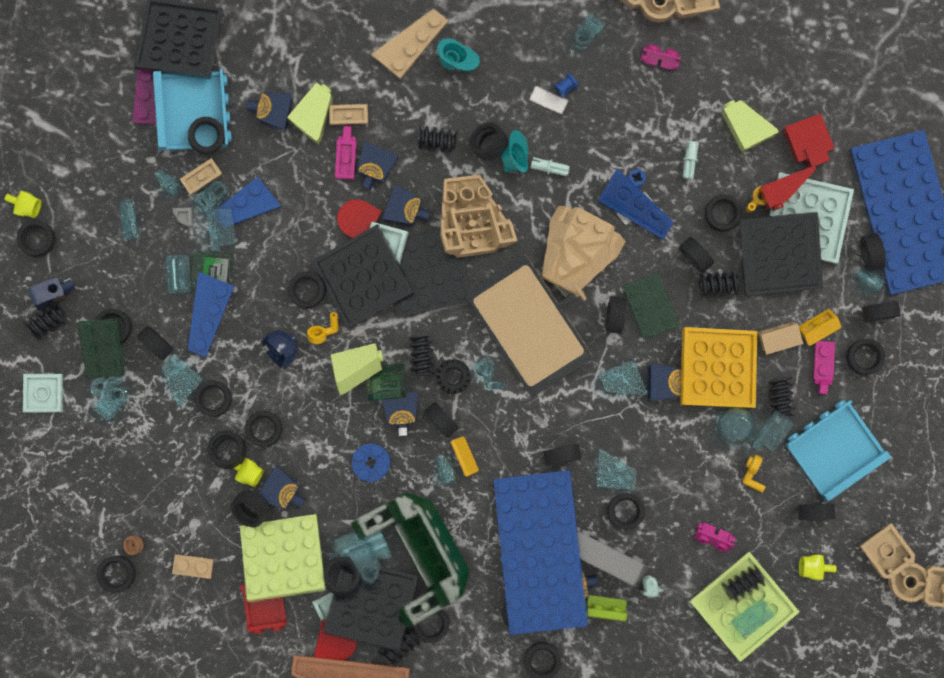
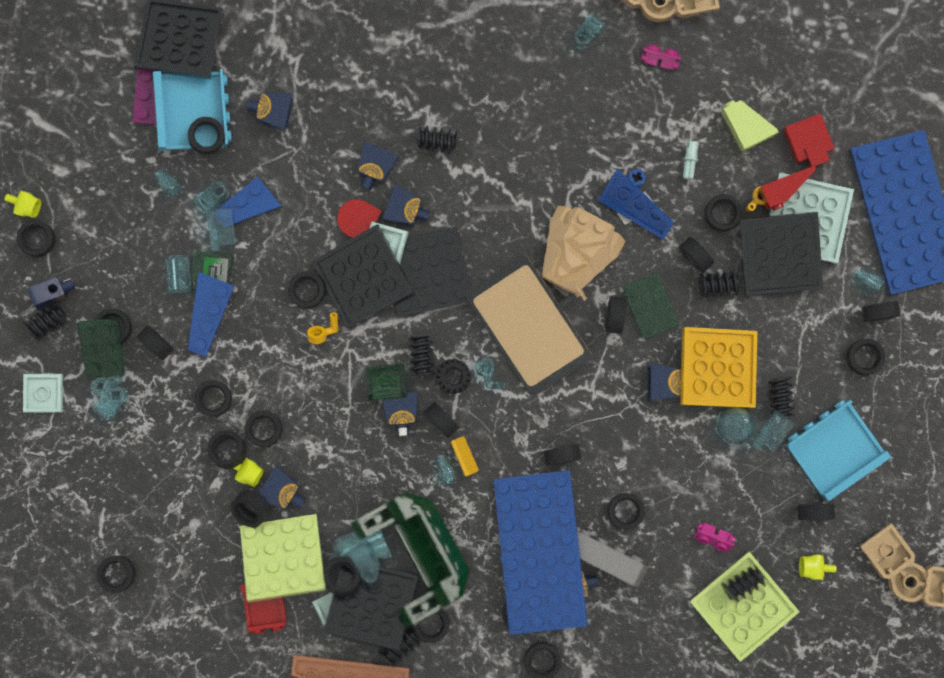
(128, 219): clear light blue slope -> none
(133, 545): medium nougat tile -> none
(181, 379): clear light blue wing -> none
(184, 216): light grey tile -> none
(193, 566): tan plate -> none
(201, 176): tan plate -> none
(281, 347): dark blue cylinder -> none
(312, 112): yellowish green slope -> none
(333, 647): red tile -> none
(346, 155): dark pink hinge -> none
(348, 114): tan plate -> none
(355, 366): yellowish green slope -> none
(380, 467): blue plate -> none
(407, 47): tan wing -> none
(457, 56): teal piece -> none
(472, 219): tan wedge -> none
(496, 148): black tyre -> none
(516, 153): teal piece -> none
(548, 100): white sticker -> none
(549, 166): light aqua axle -> none
(566, 85): blue bush -> none
(606, 607): lime bracket -> none
(614, 473): clear light blue wing -> none
(623, 380): clear light blue wing -> none
(650, 587): light aqua hinge -> none
(753, 464): yellow plate -> none
(753, 618): clear light blue slope -> none
(780, 337): tan hinge -> none
(819, 327): yellow slope -> none
(823, 365): dark pink hinge -> none
(873, 252): black tyre -> none

